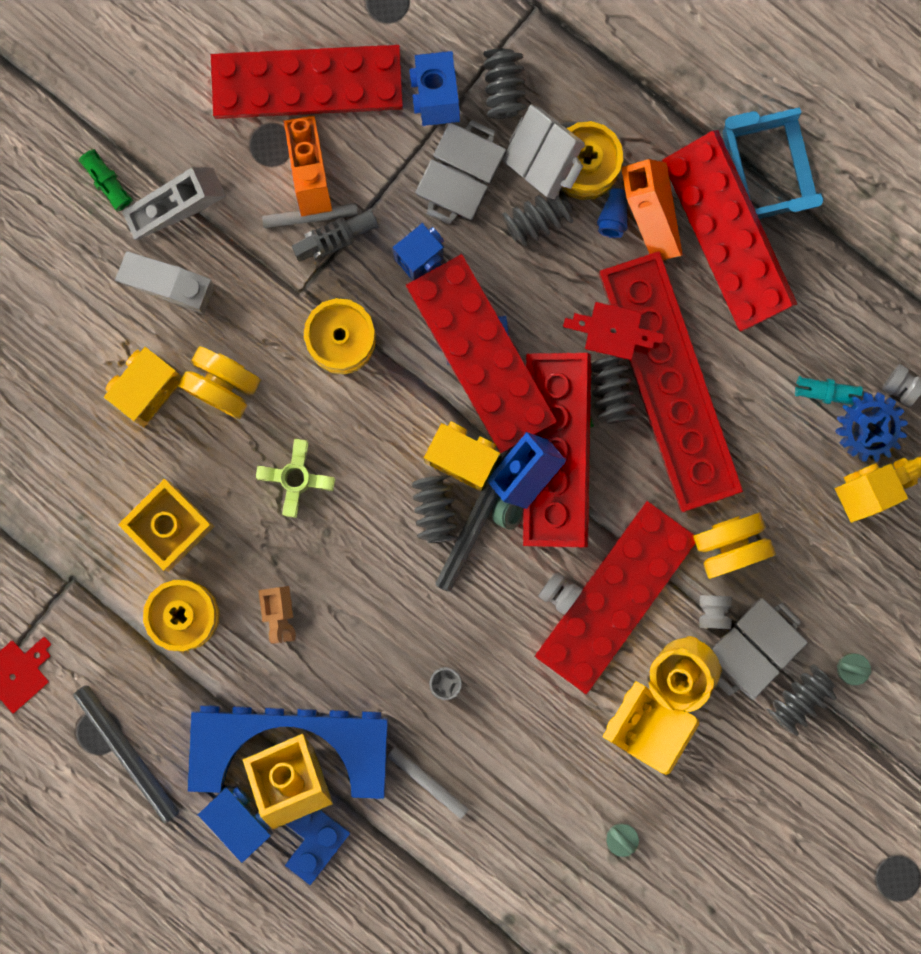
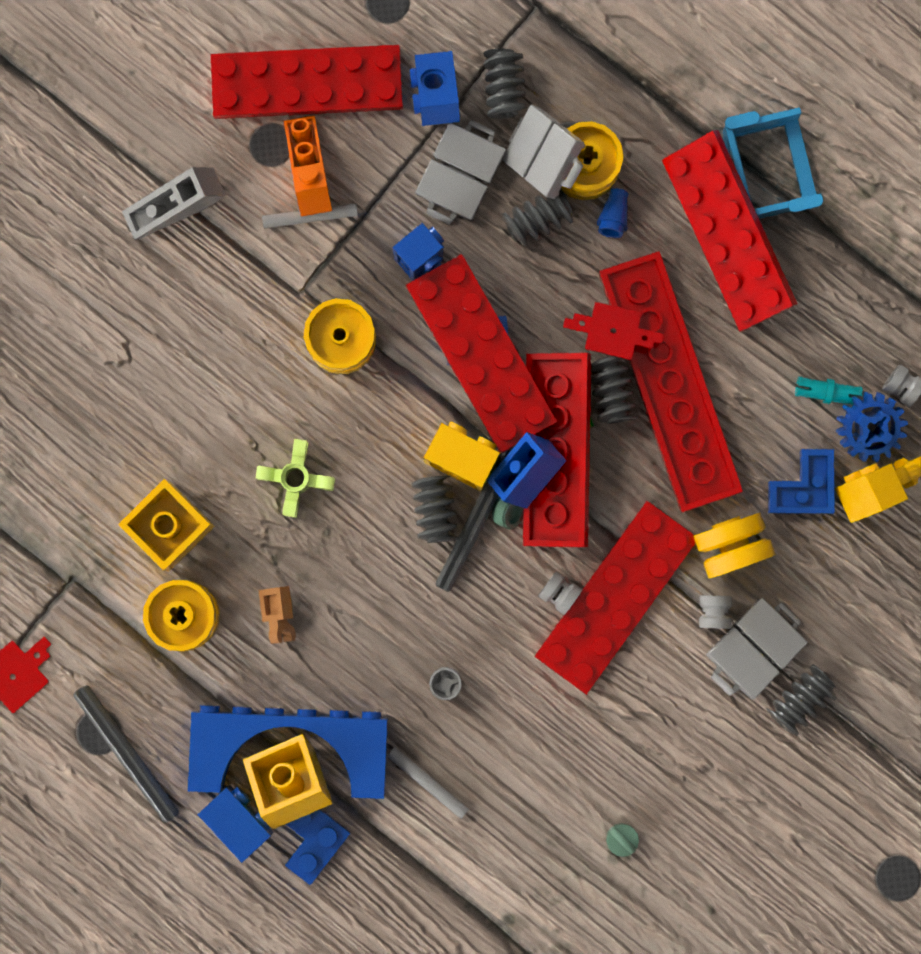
(105, 180): green pin -> none
(142, 386): yellow brick -> none
(166, 282): light grey slope -> none
(220, 380): yellow wheel -> none
(334, 236): dark grey hinge -> none
(650, 730): yellow bracket -> none
(653, 206): orange slope -> none
(688, 691): yellow brick -> none
(812, 493): none -> blue plate
(853, 669): sand green tile -> none

